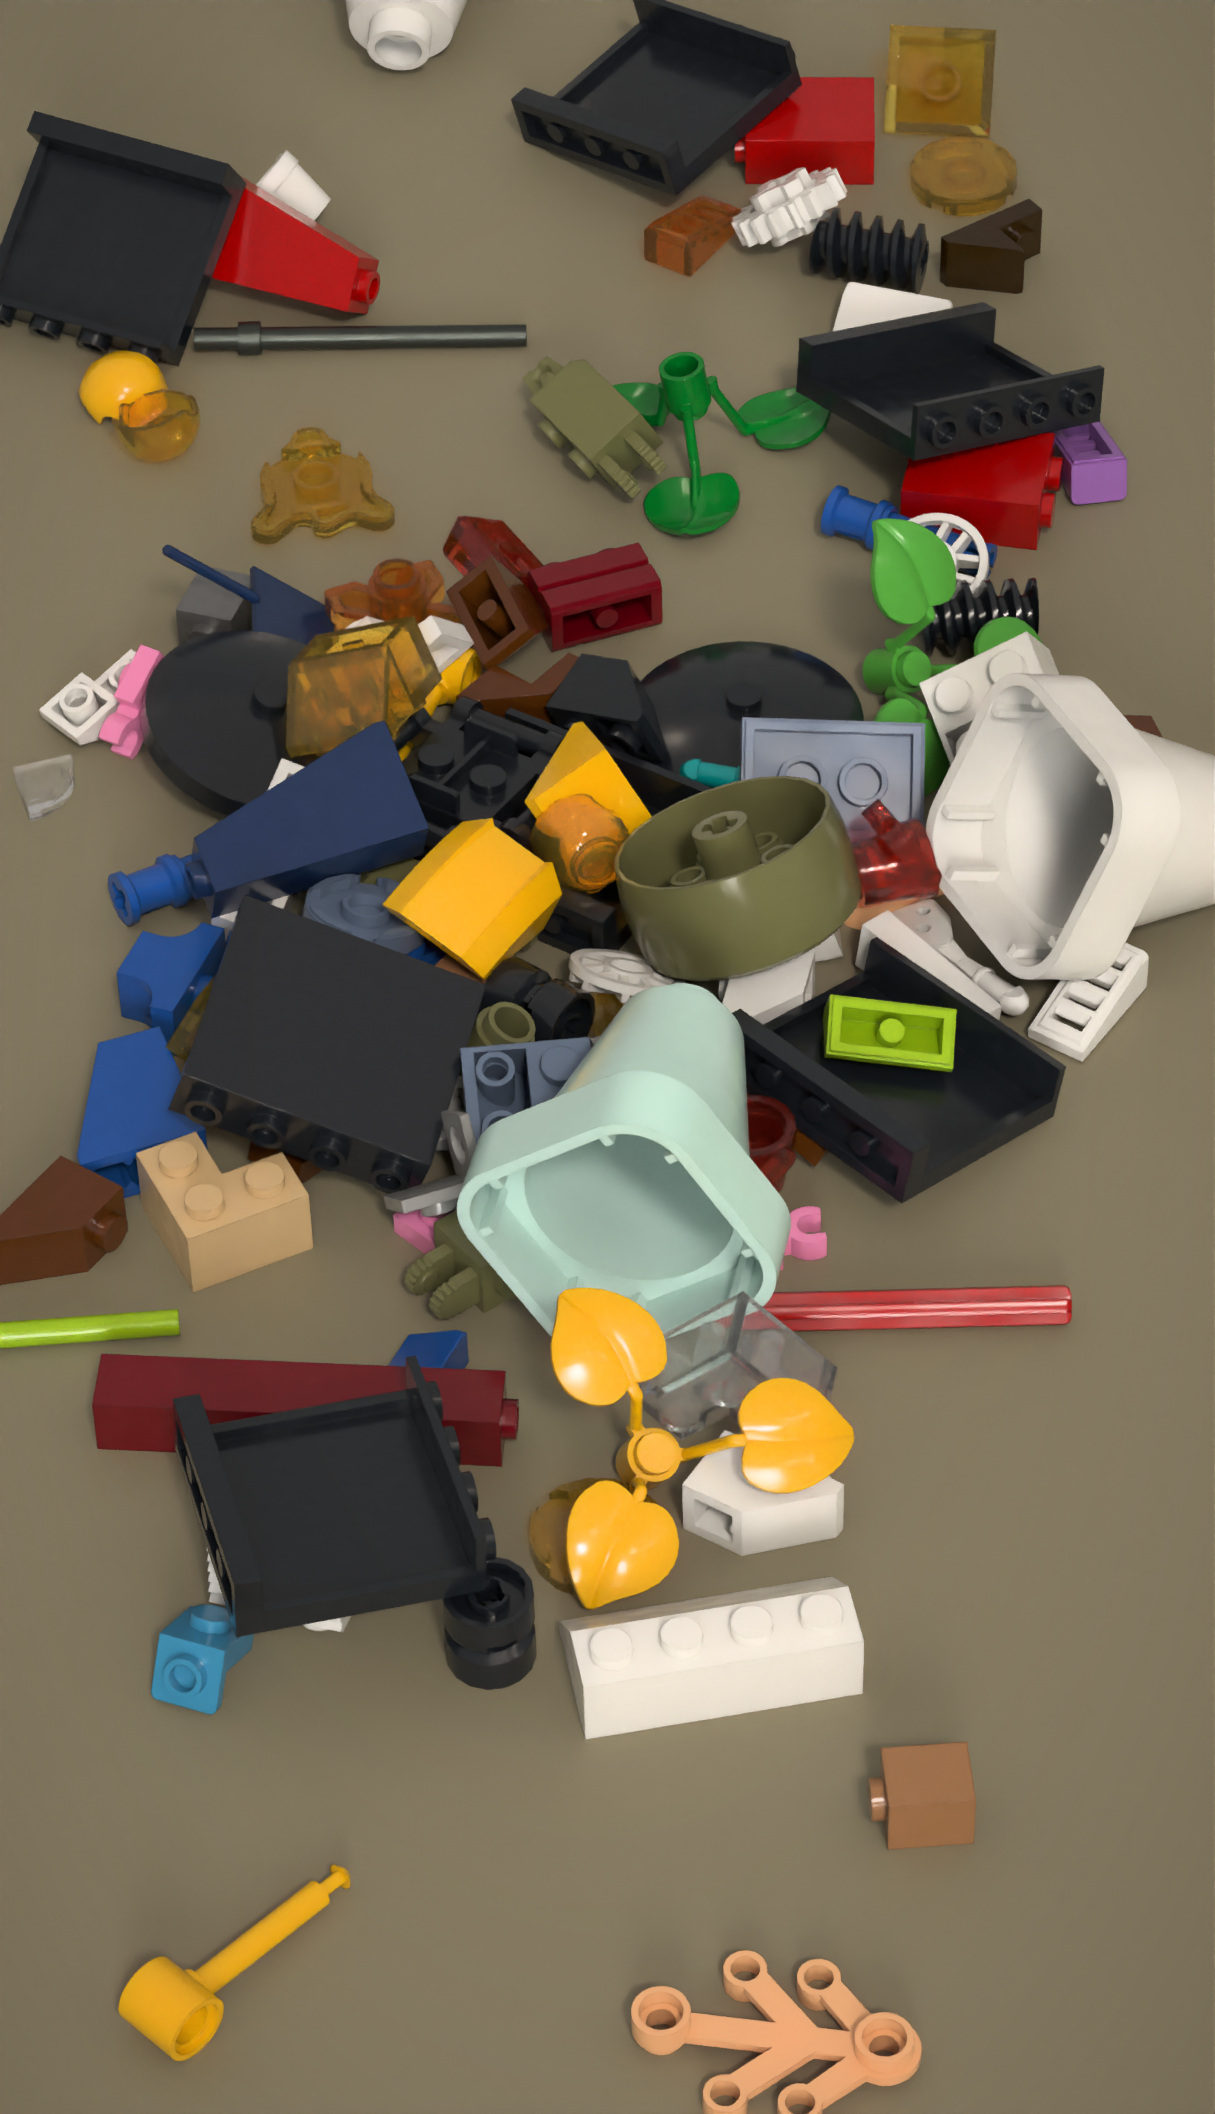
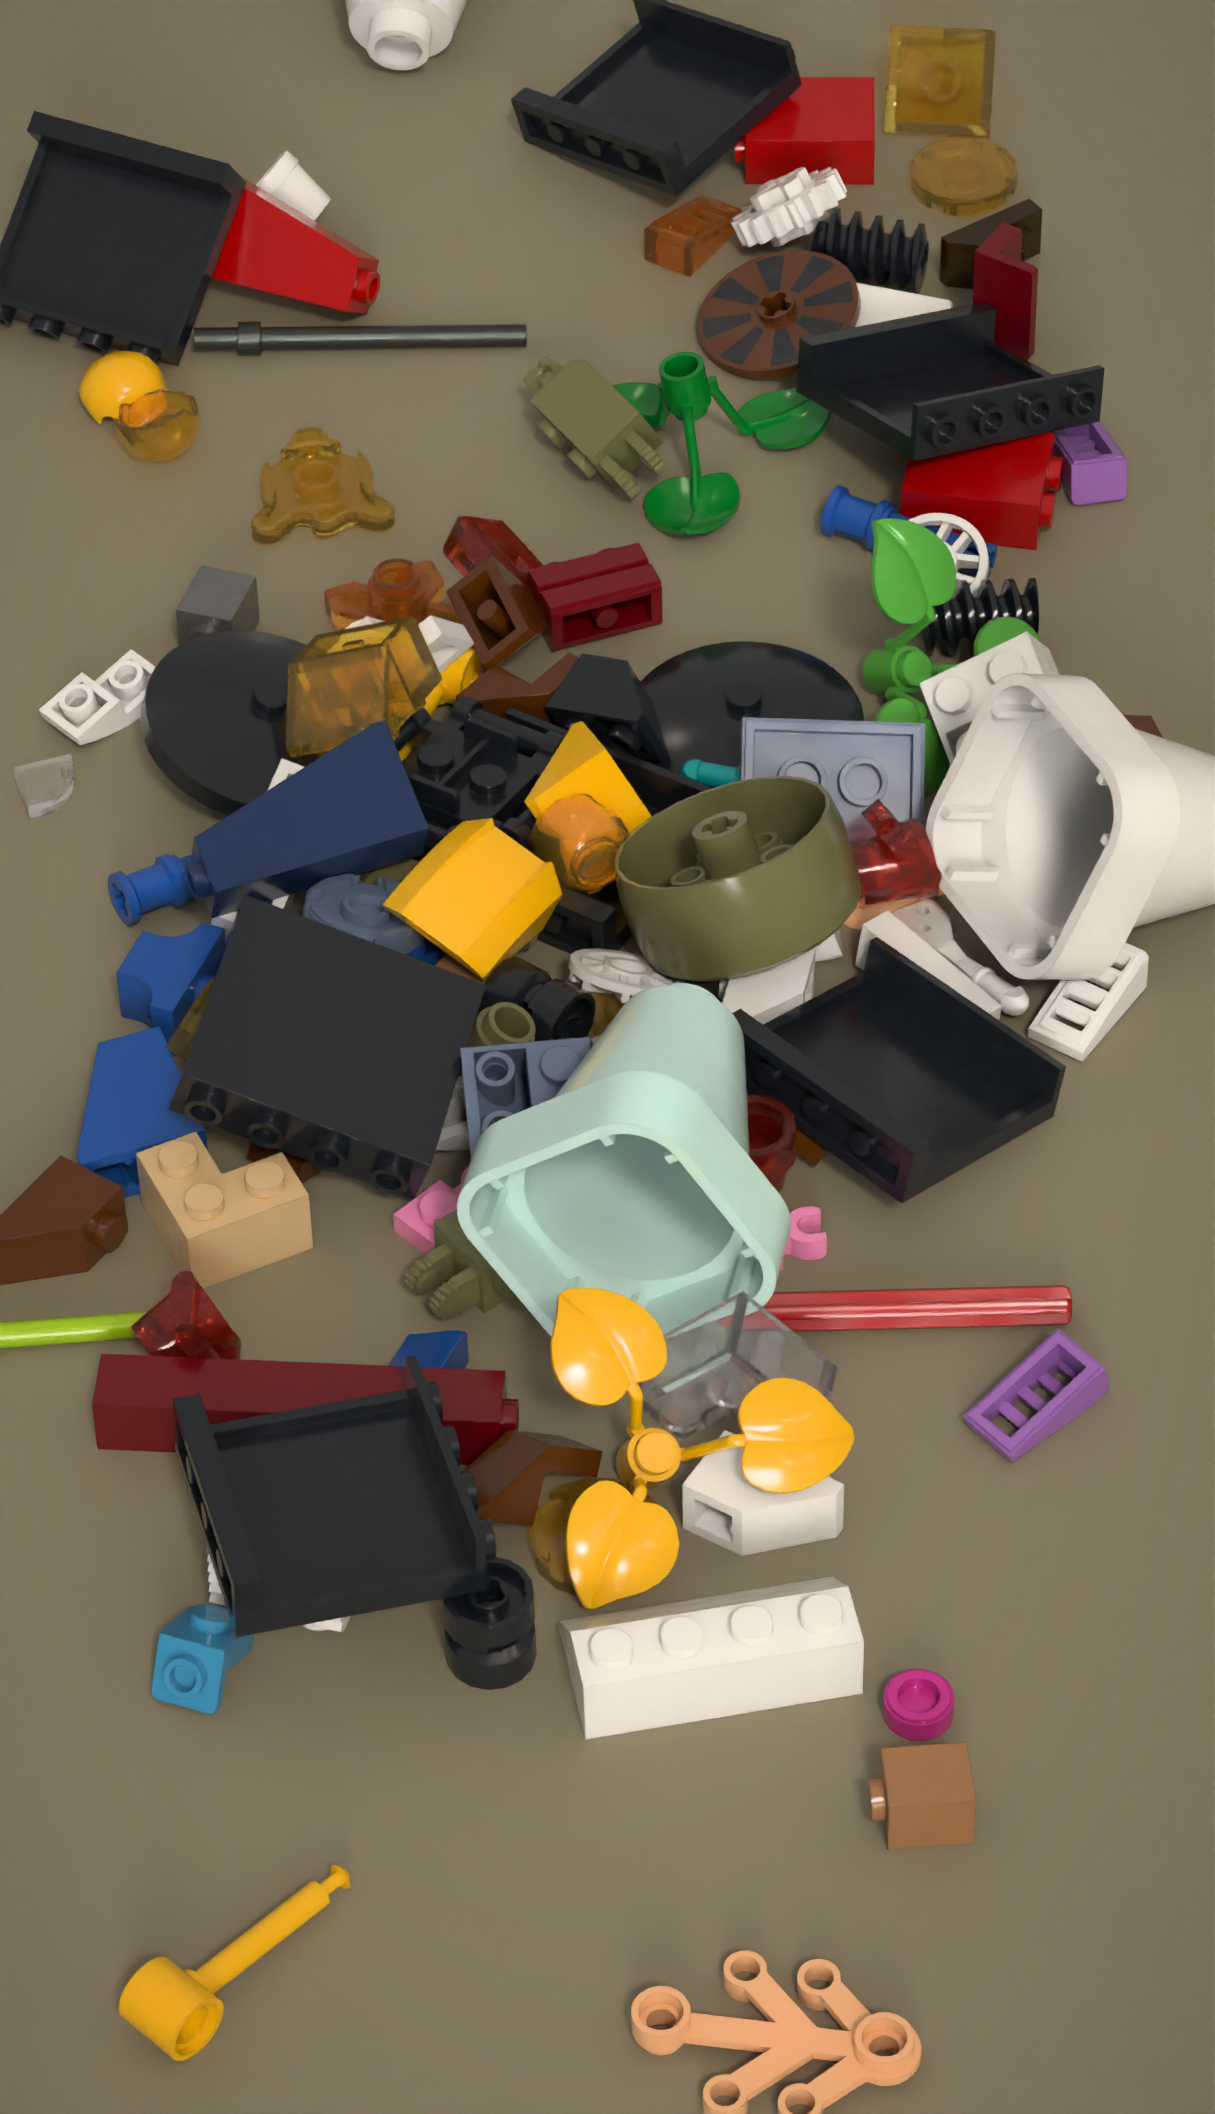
(124, 725): bright pink plate -> none
(187, 1324): none -> clear red piece
(274, 604): dark blue piece -> none
(442, 1194): light grey bracket -> none
(514, 1468): none -> reddish brown slope
(765, 305): none -> reddish brown piece
(889, 1033): lime slope -> none
(918, 1704): none -> dark pink tile
(1009, 288): none -> dark red panel
(1049, 1358): none -> medium lavender slope

